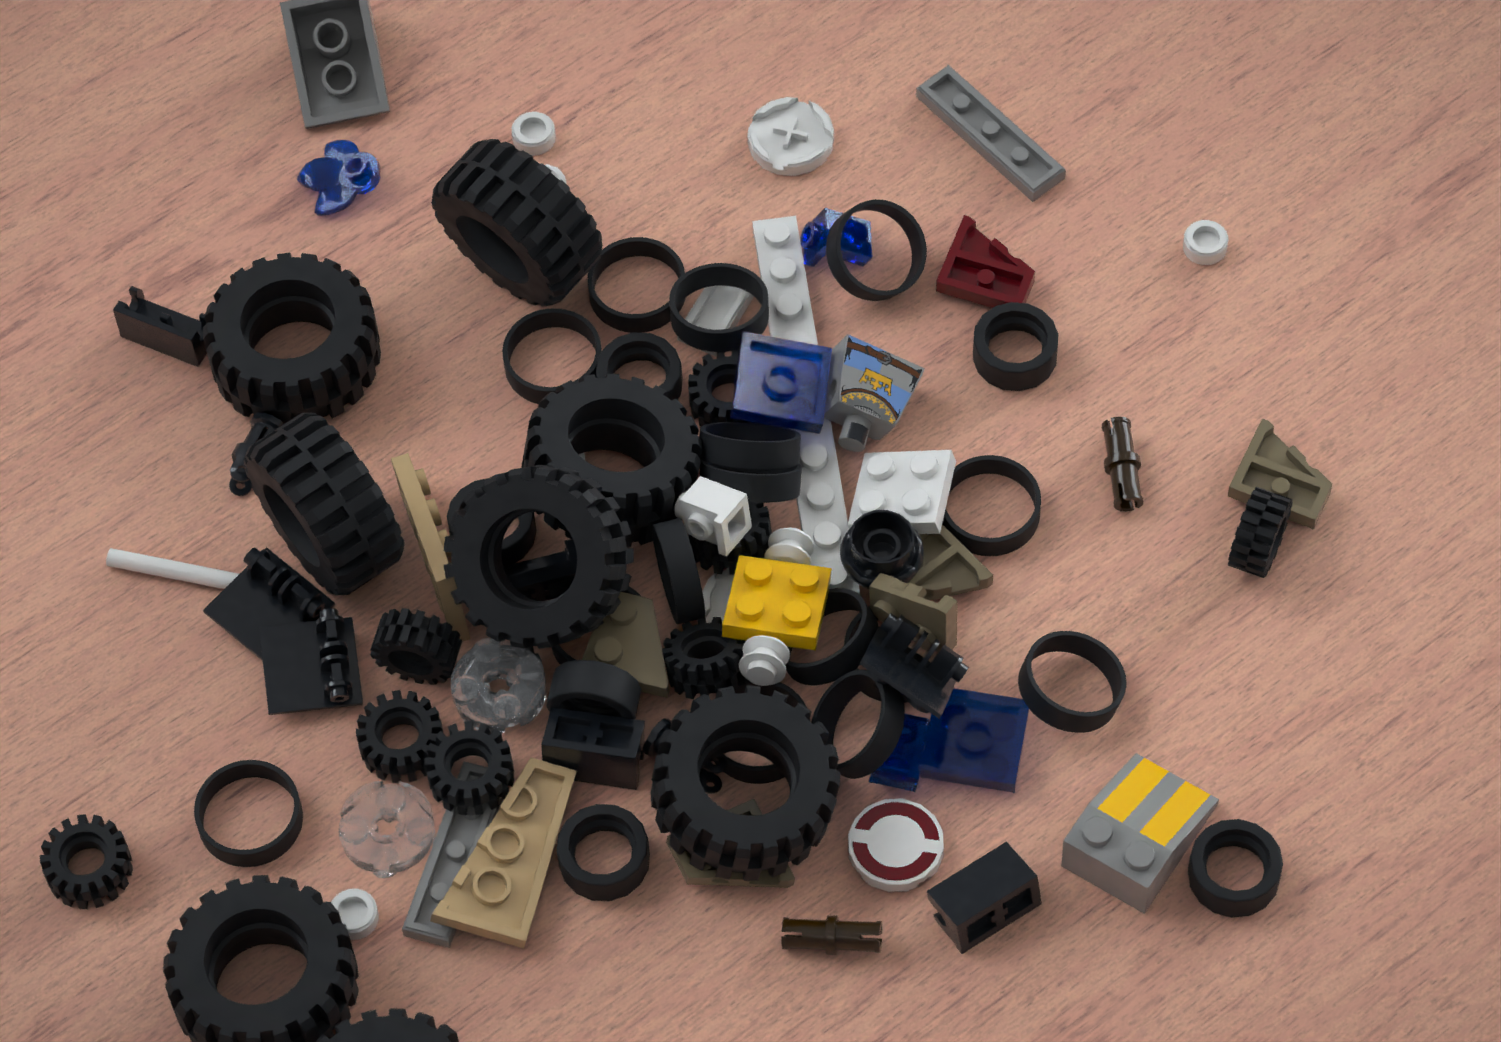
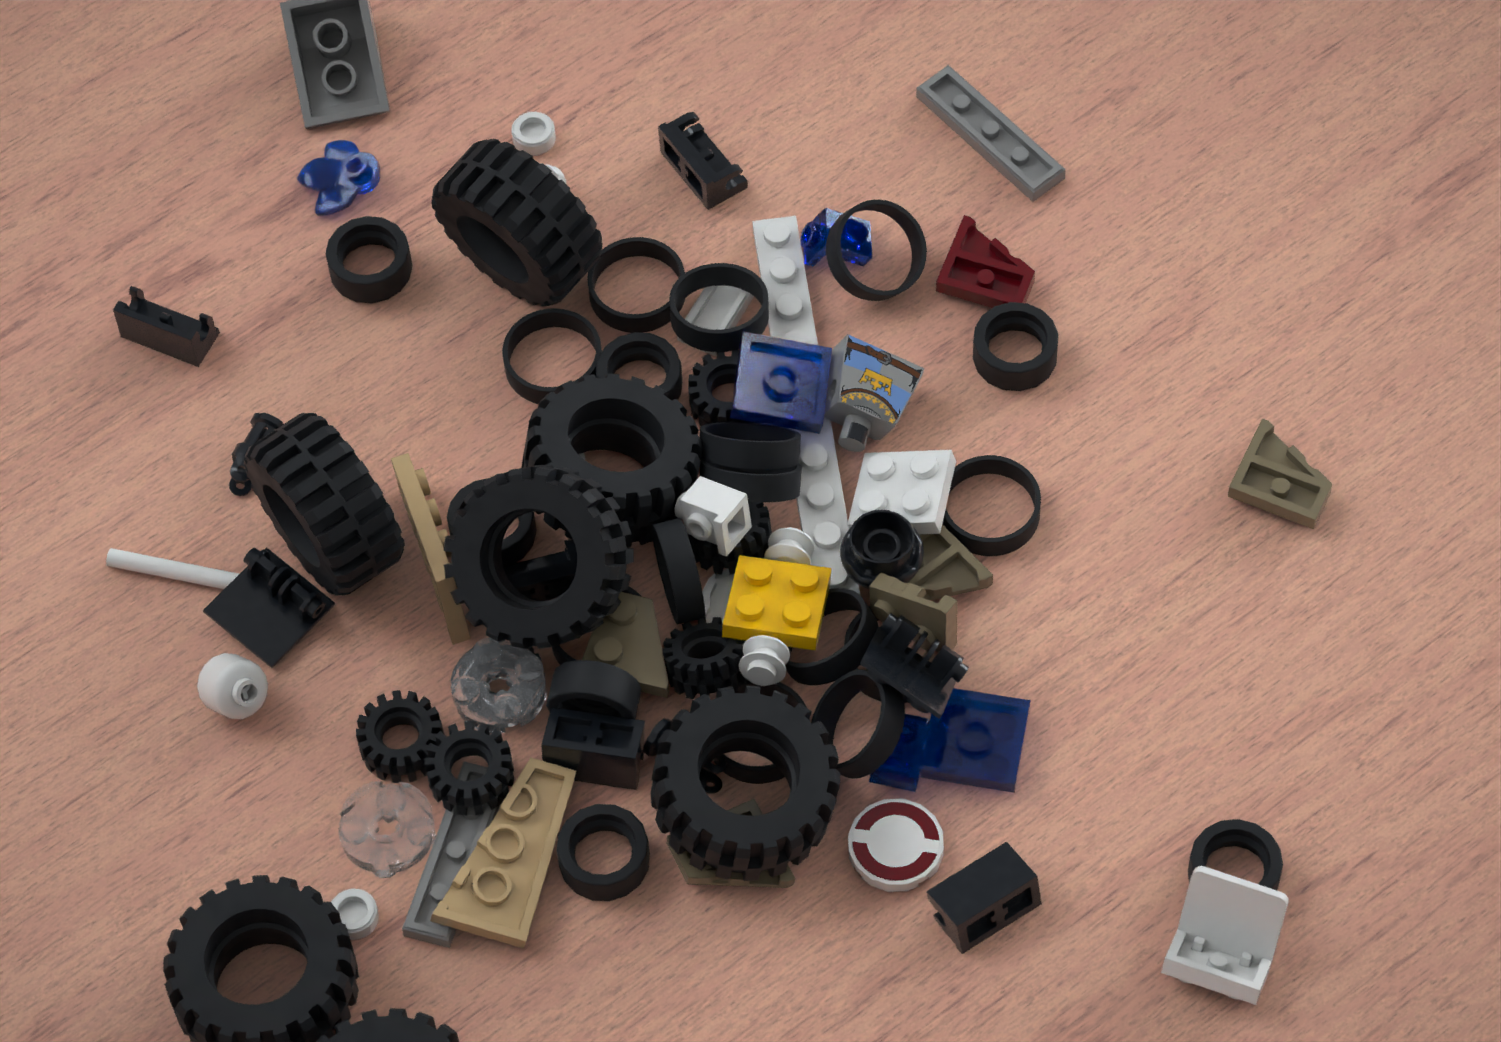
(78, 838): black tyre -> none
(232, 686): none -> white head
(234, 772): black tyre -> none
(281, 294): black tyre -> none
(311, 664): black hinge -> none
(360, 233): none -> black tyre
(416, 646): black tyre -> none
(699, 161): none -> black hinge
(790, 136): white tile -> none
(831, 935): dark brown pin -> none
(1053, 713): black tyre -> none
(1122, 464): dark brown pin -> none
(1136, 831): light grey slope -> none
(1205, 242): white tile -> none
(1226, 934): none -> white bracket
(1260, 532): black tyre -> none

